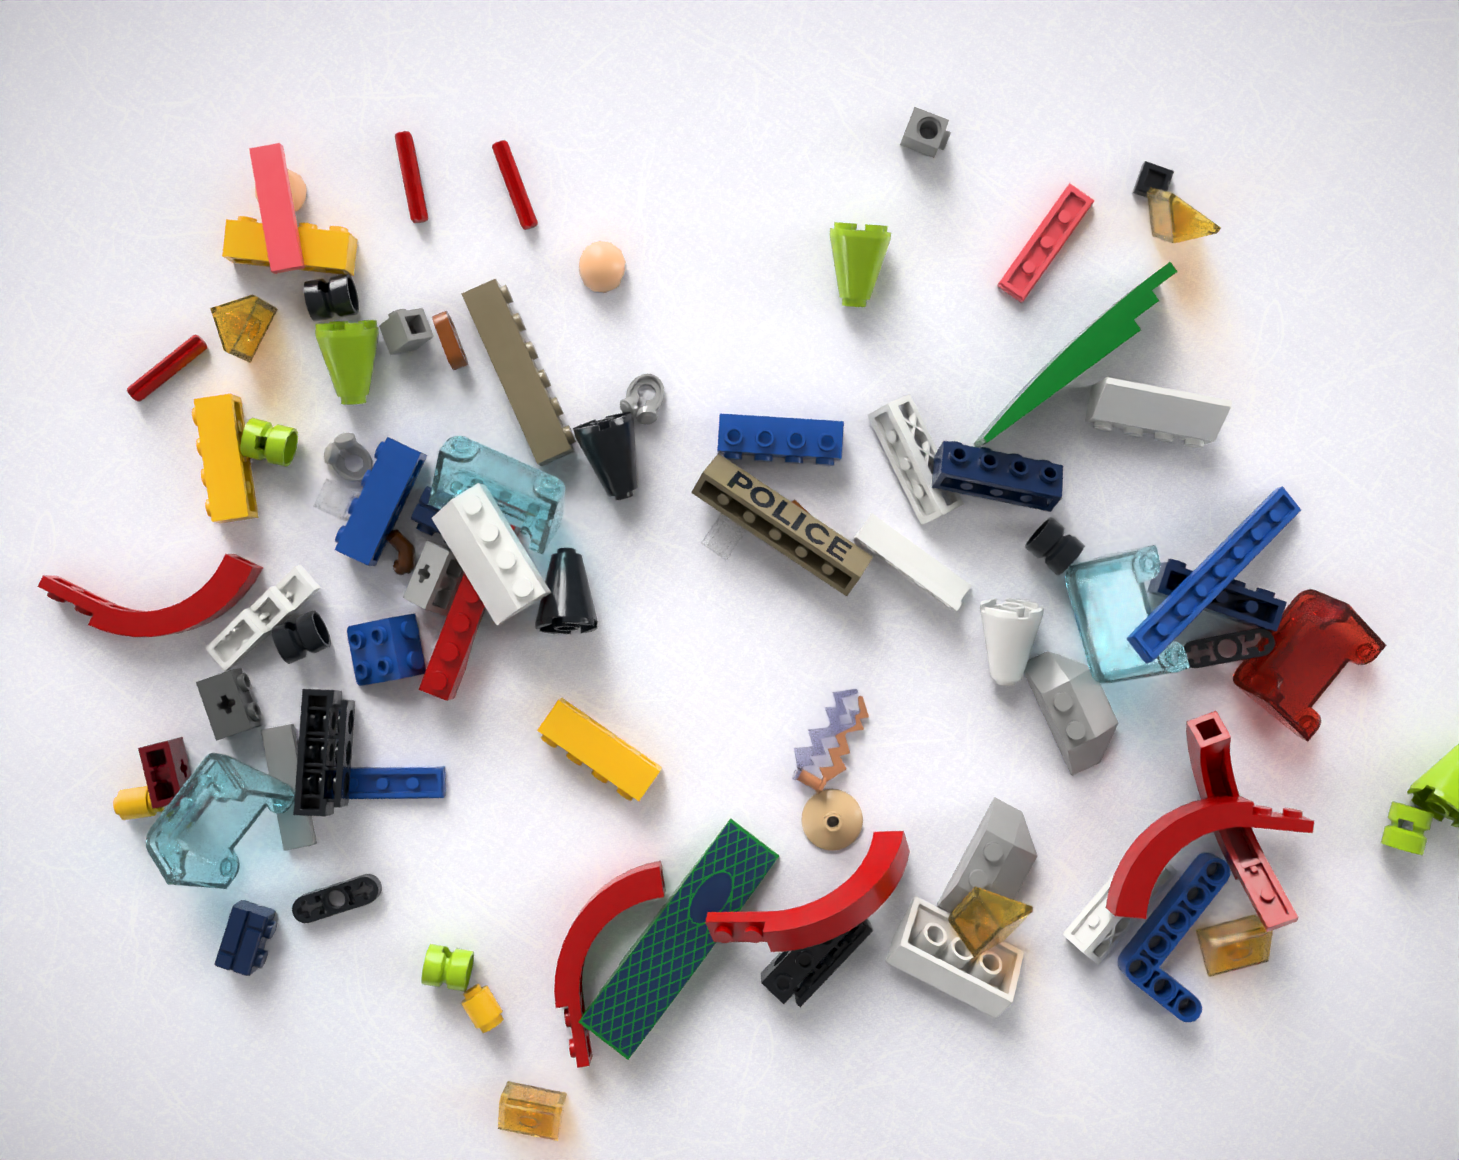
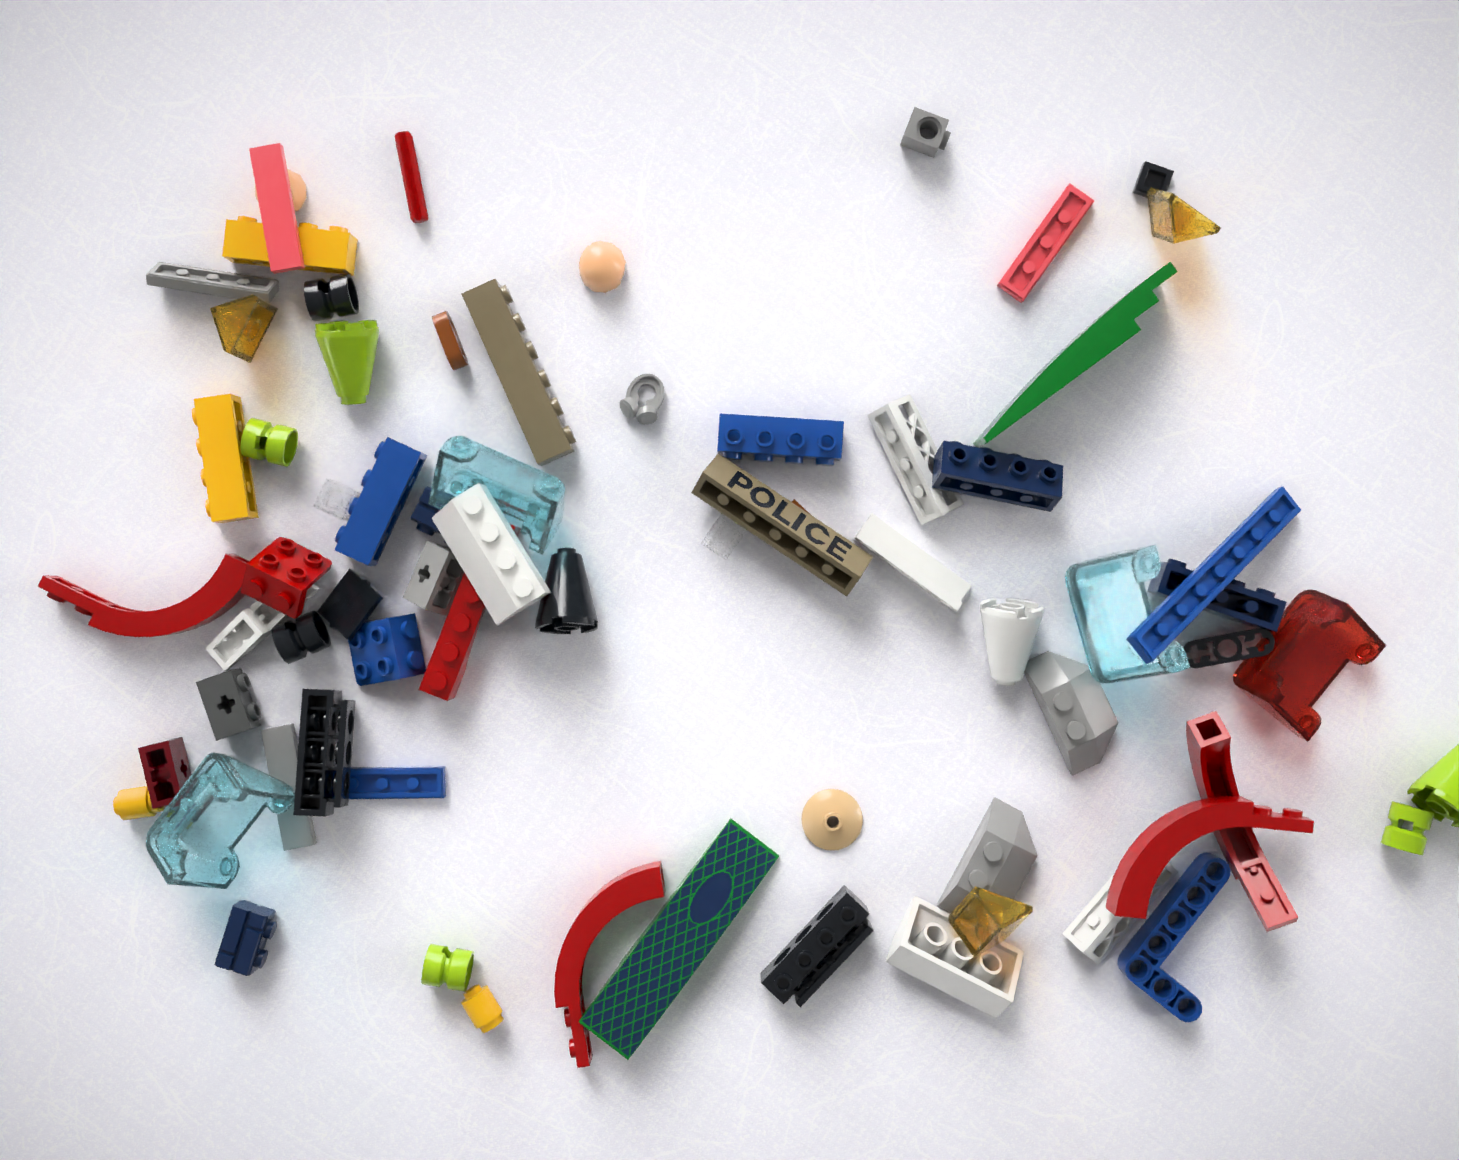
(167, 368): red axle -> none
(211, 281): none -> light grey tile
(283, 575): none -> red bracket
(319, 913): black beam -> none
(348, 442): light grey piece -> none
(350, 604): none -> black piece
(406, 330): light grey brick -> none
(406, 552): reddish brown arm -> none
(514, 185): red axle -> none
(531, 1110): clear yellow slope -> none
(599, 749): yellow brick -> none
(611, 452): black cone -> none
(827, 916): red arch -> none
(836, 729): piece -> none
(858, 259): lime cone -> none
(1057, 548): black wheel -> none
(1156, 411): white slope -> none
(1234, 945): clear yellow slope -> none

